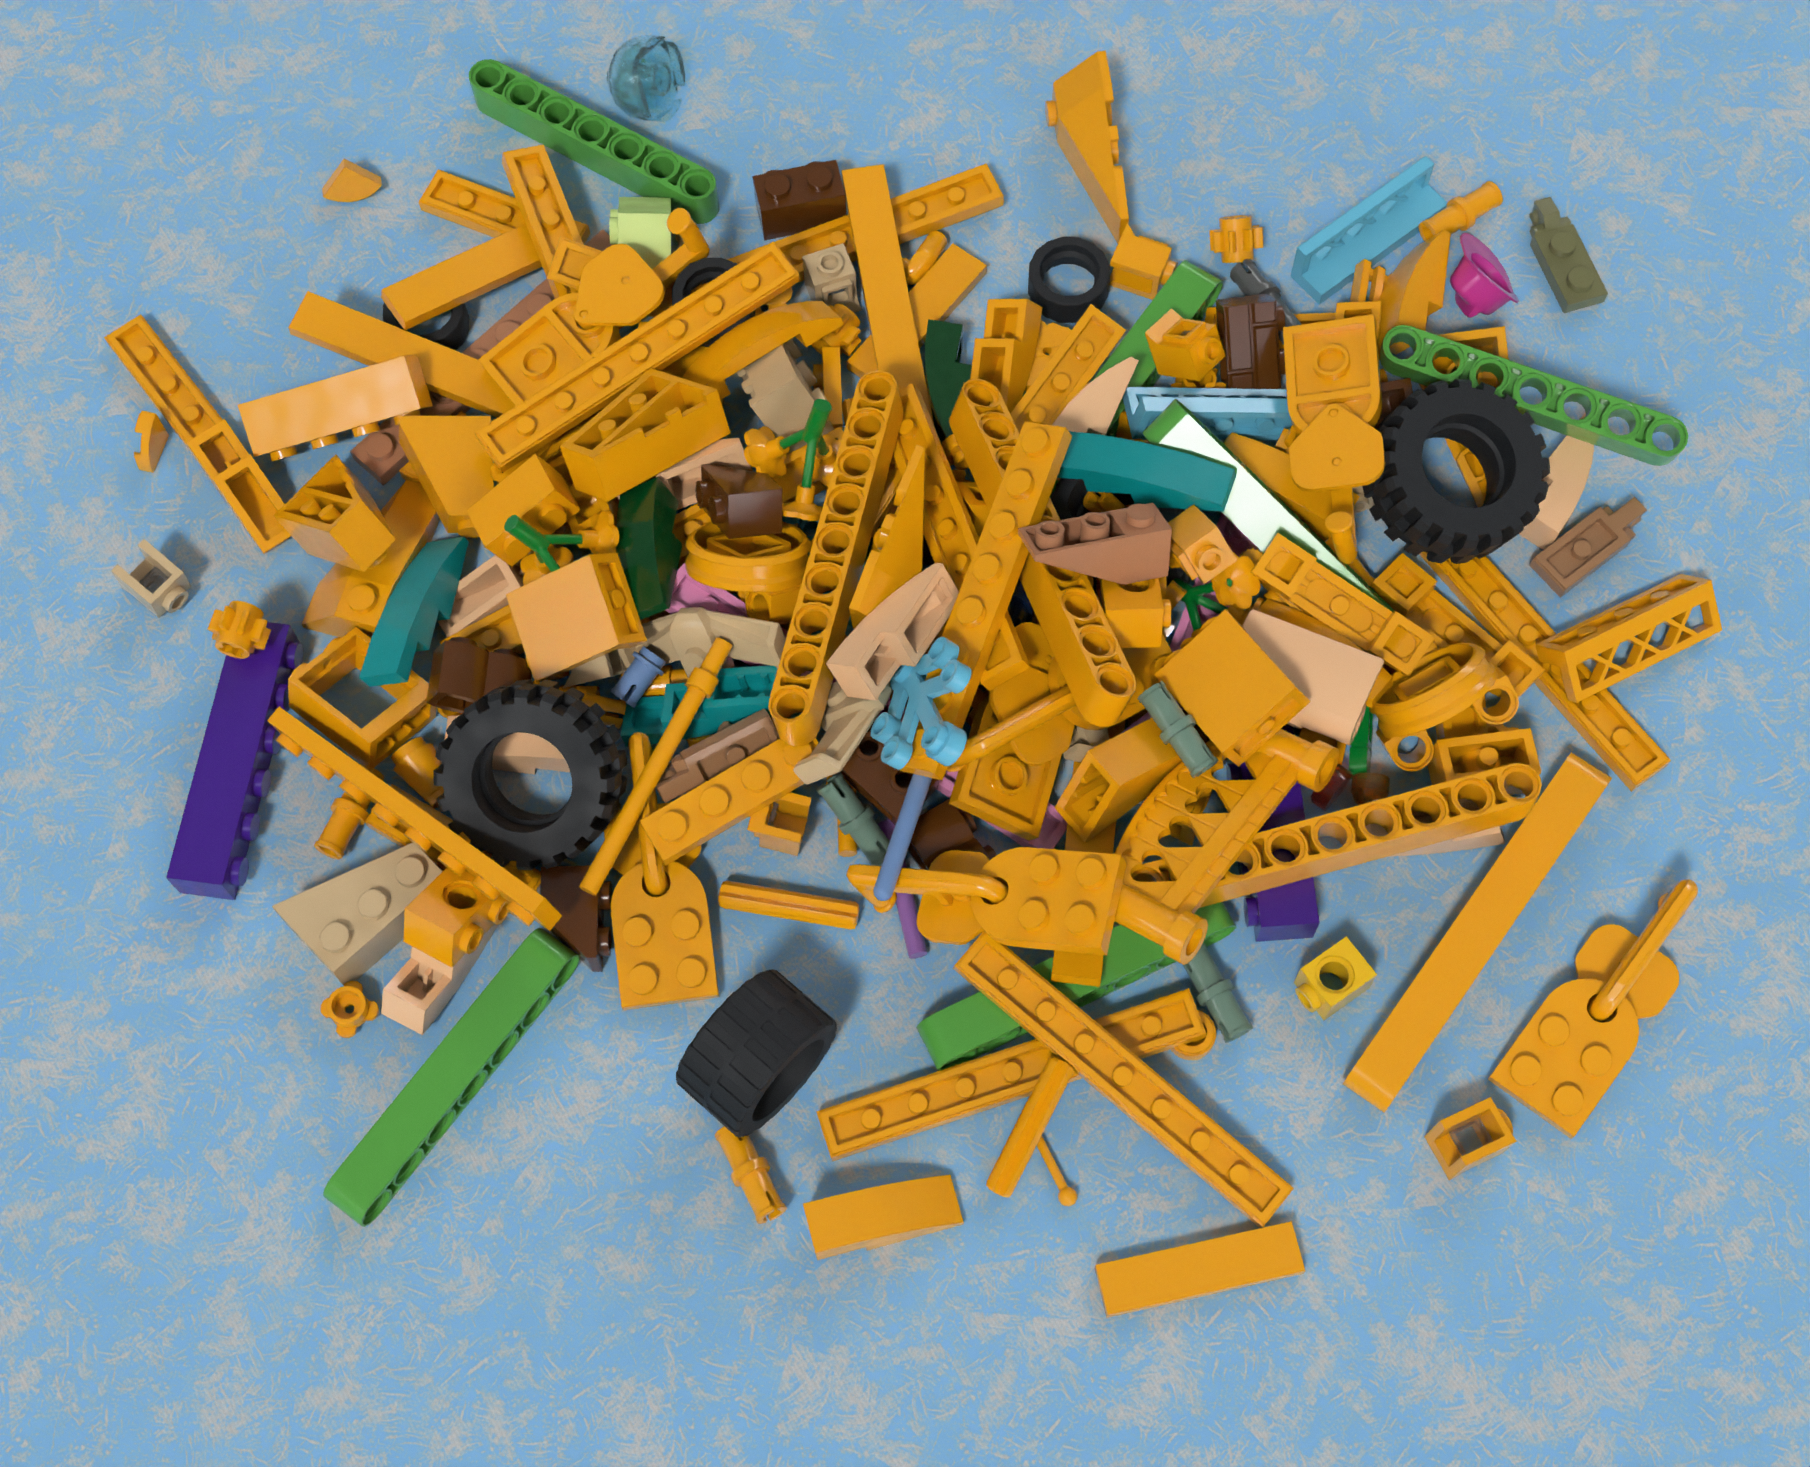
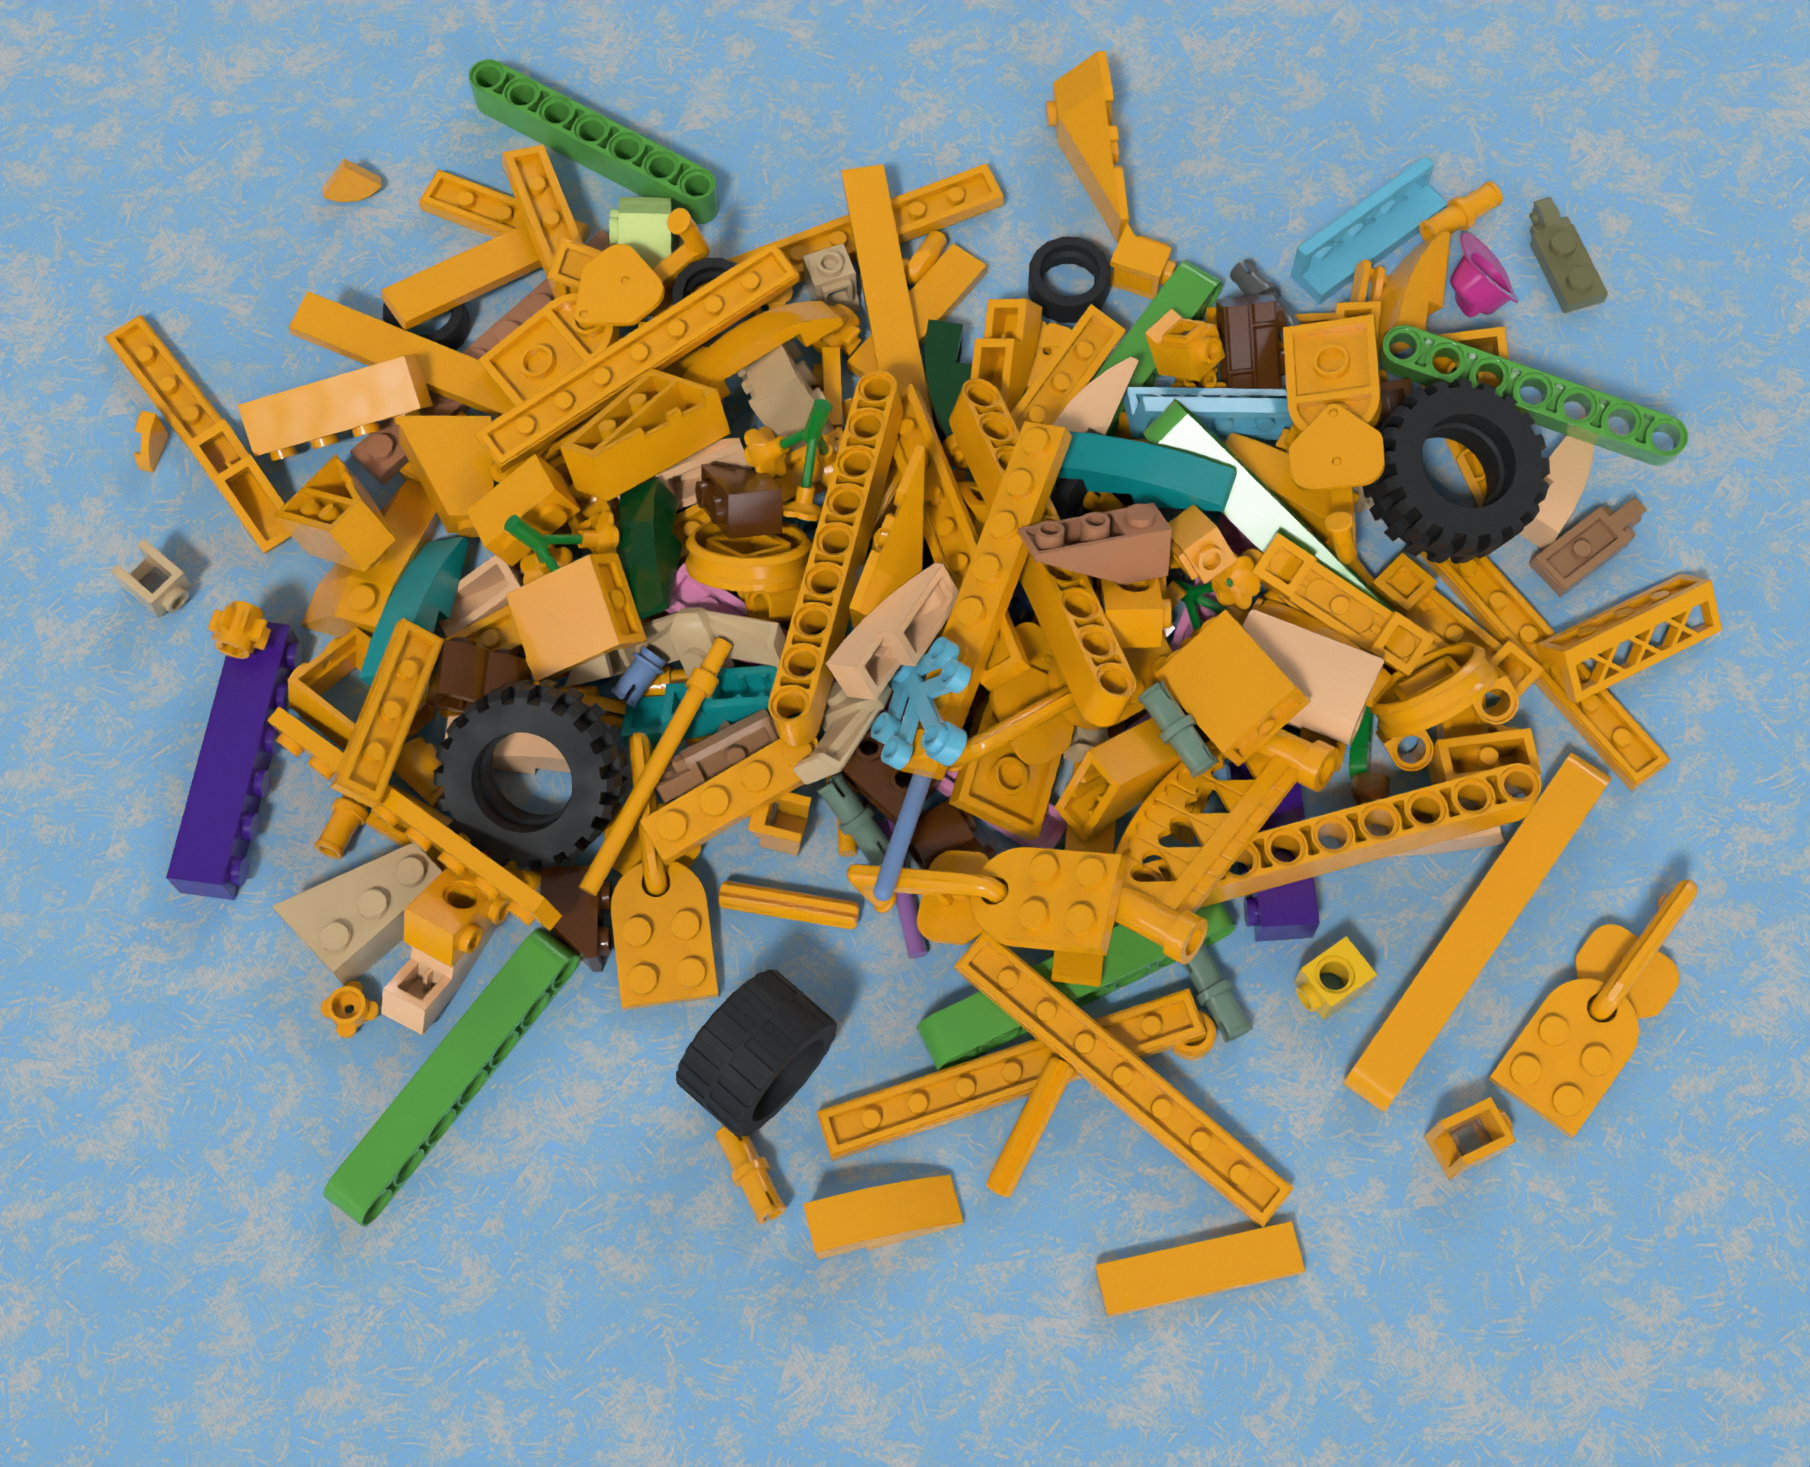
(387, 713): none -> light orange tile
(646, 78): clear light blue cylinder -> none
(798, 198): reddish brown brick -> none
(1067, 1195): light orange hinge -> none
(1236, 238): light orange gear -> none
(1333, 789): clear red tile -> none

